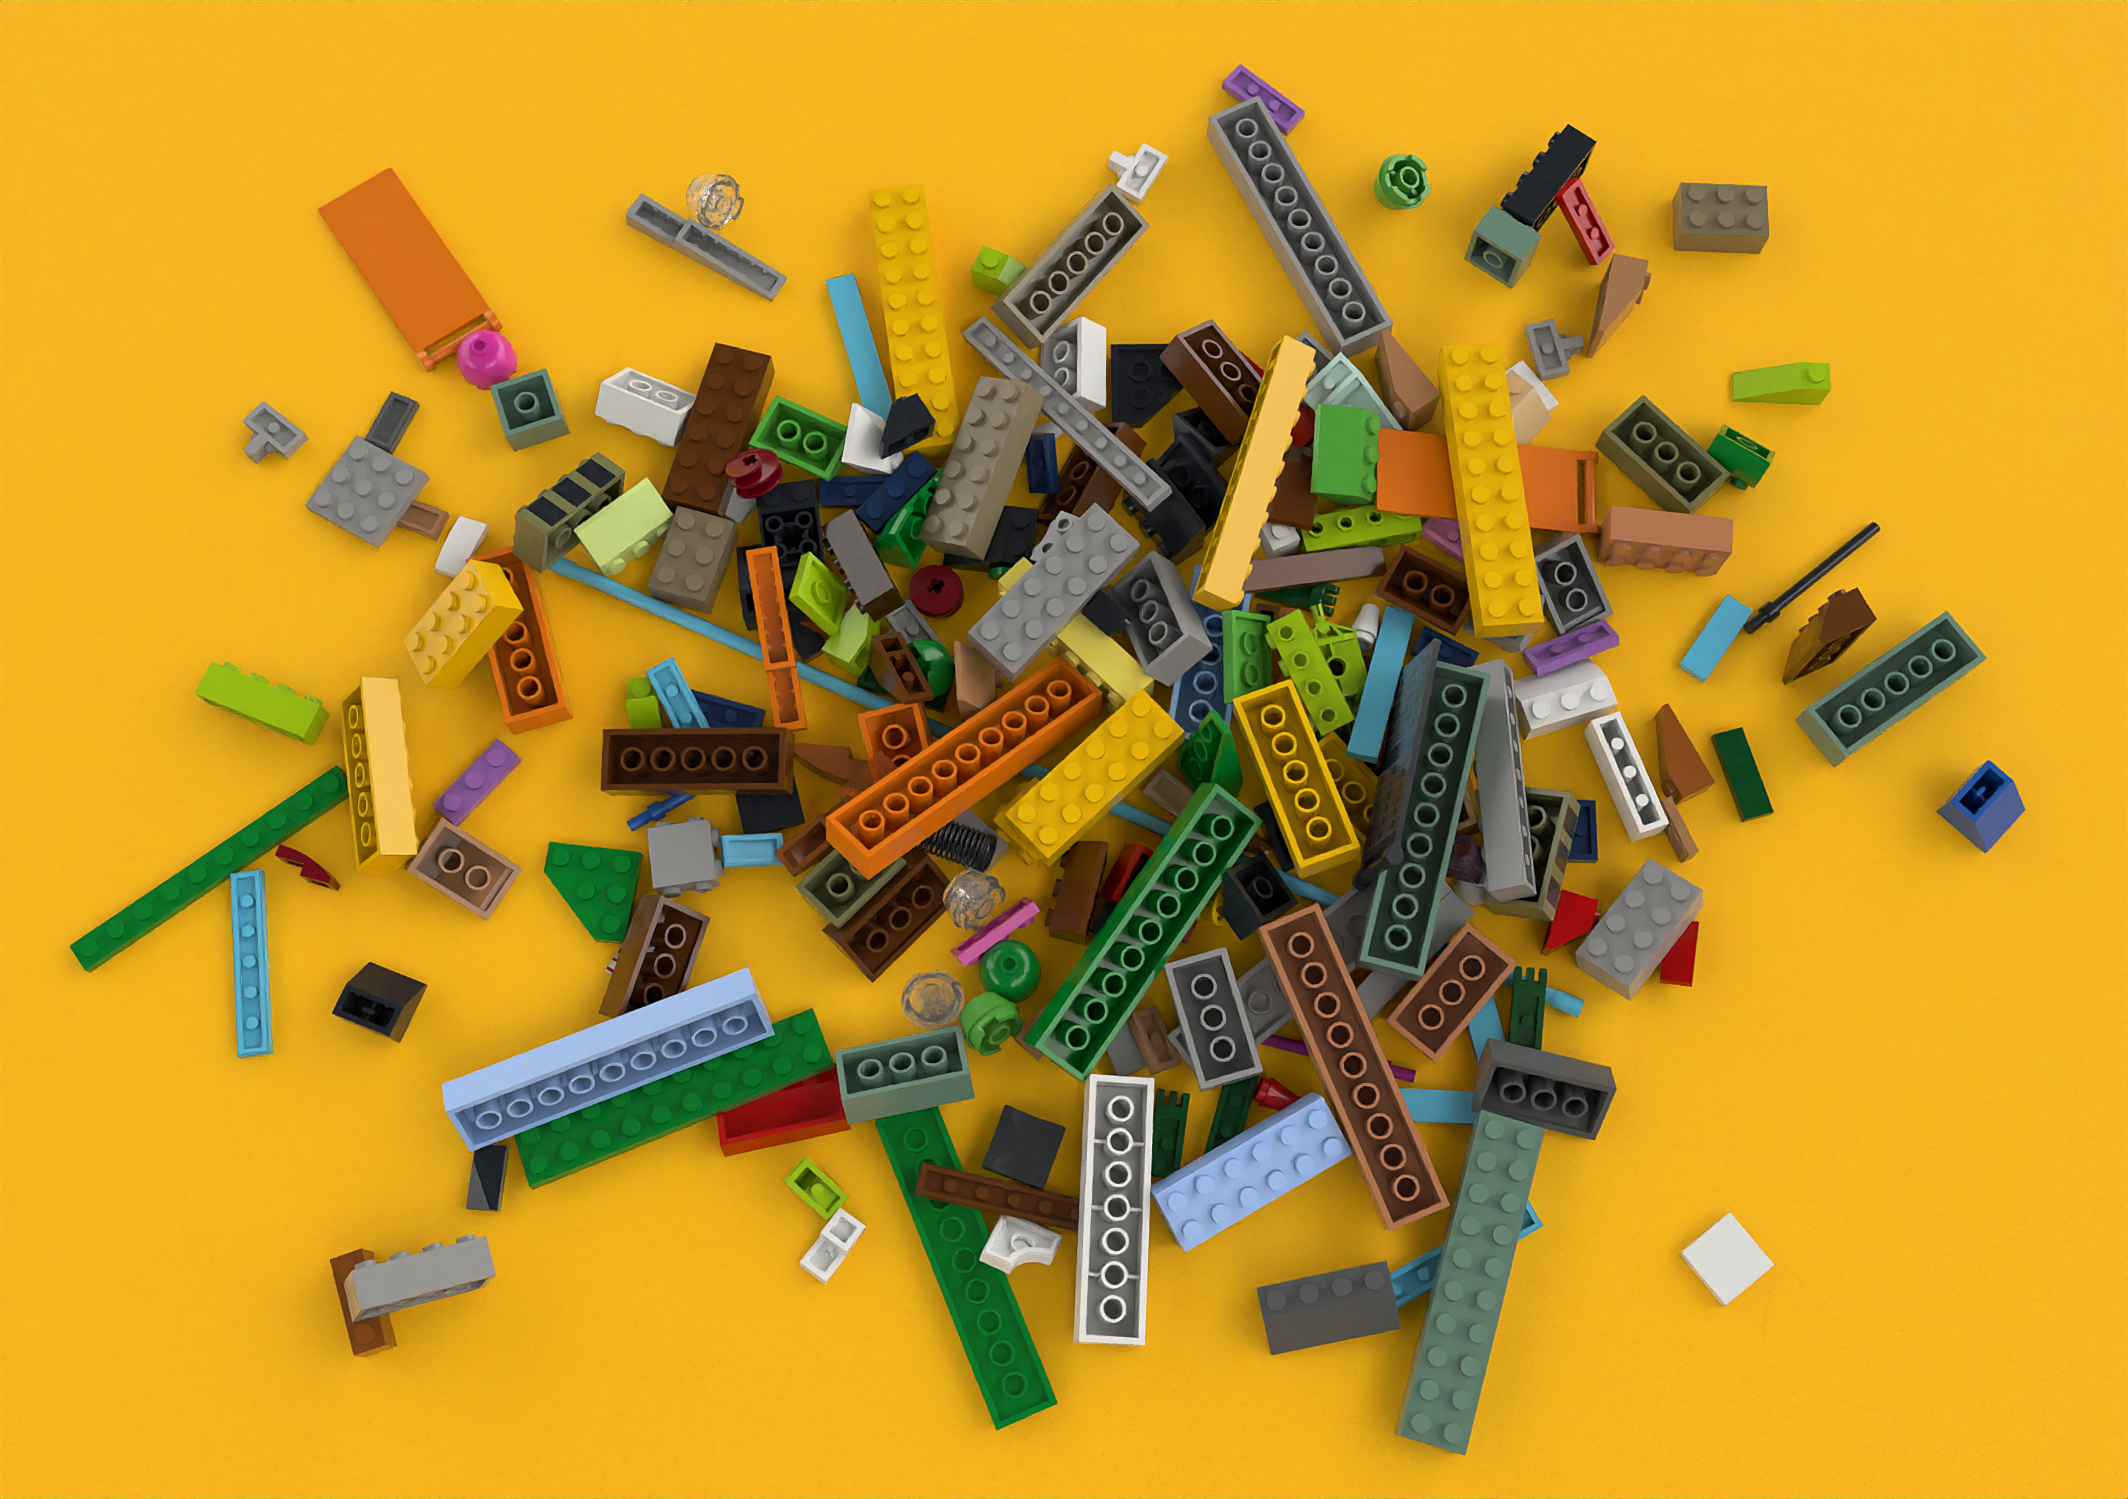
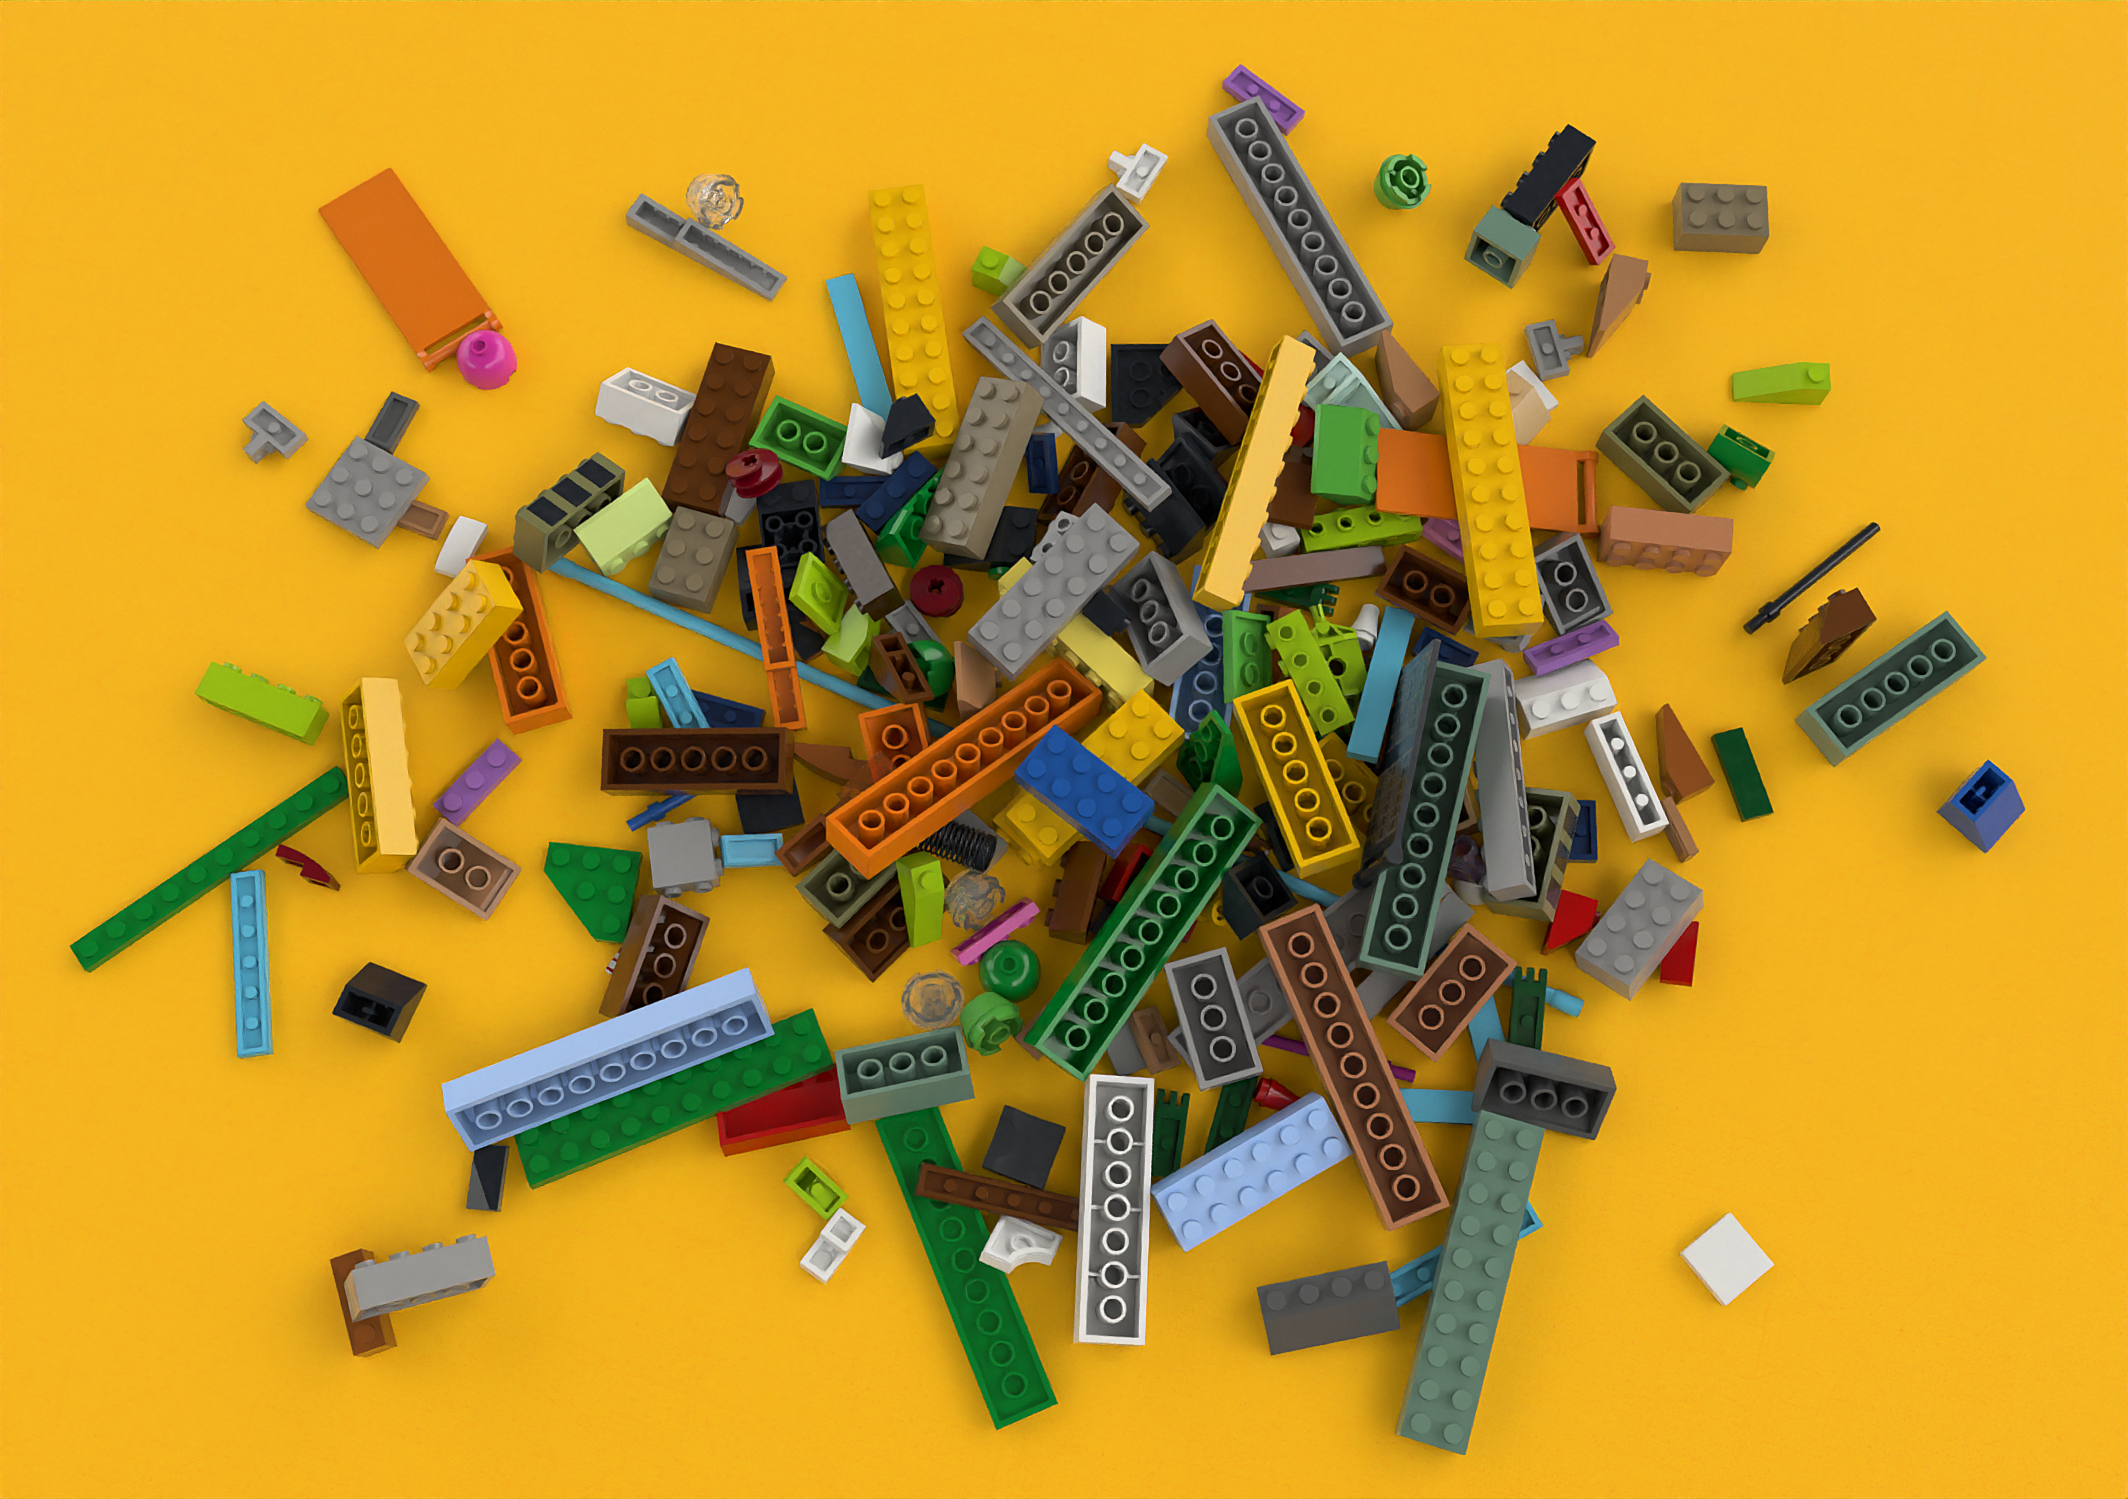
(529, 410): sand green brick -> none
(921, 896): none -> lime slope
(1084, 791): none -> blue brick
(1715, 638): medium azure tile -> none

